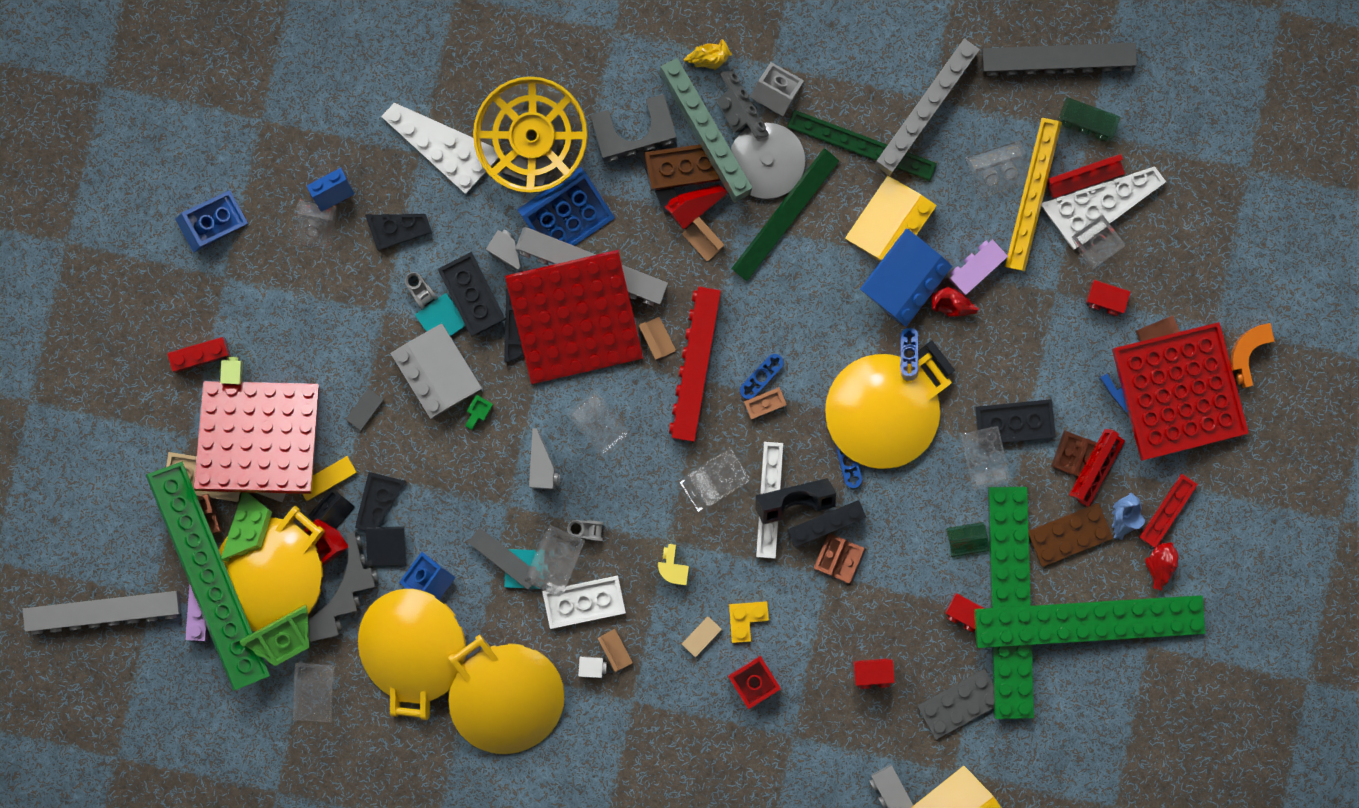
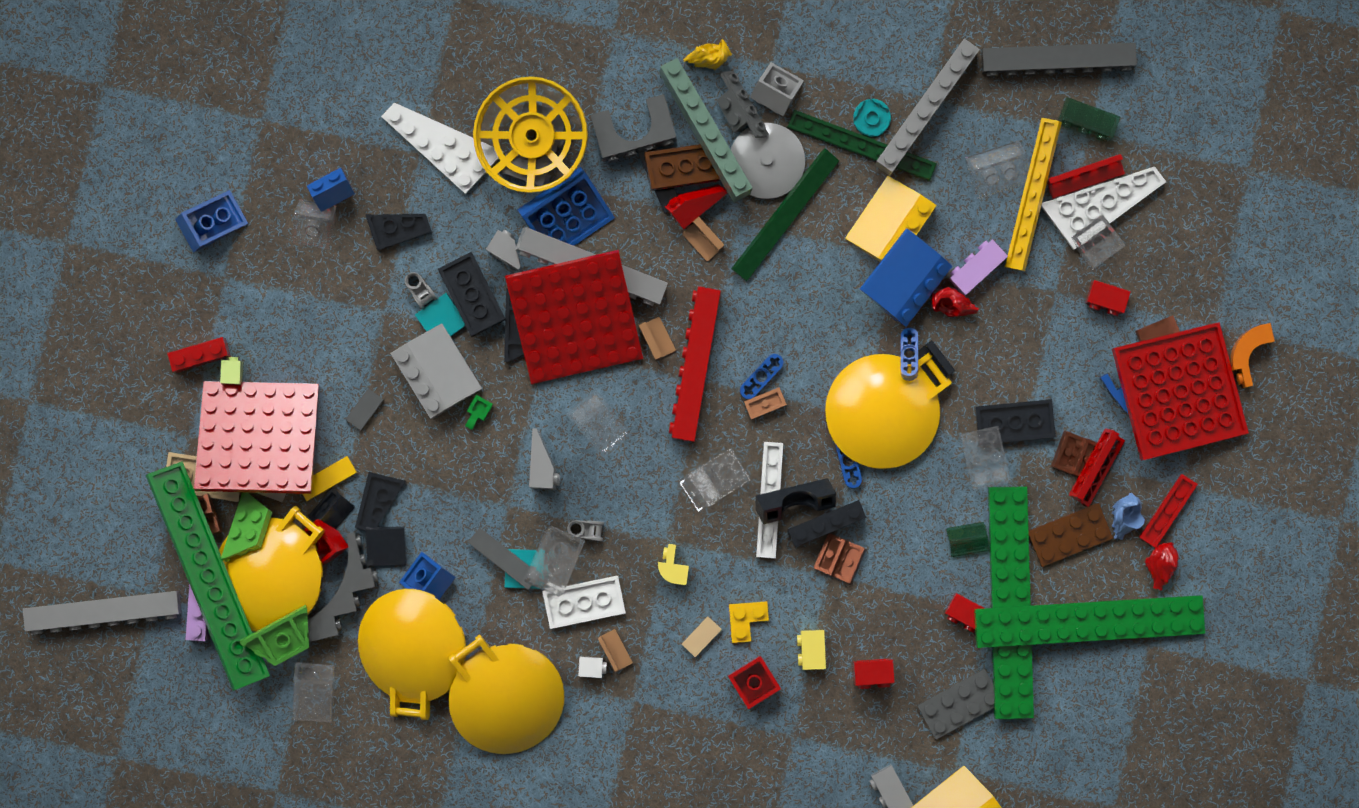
(812, 649): none -> light yellow brick
(868, 124): none -> teal tile

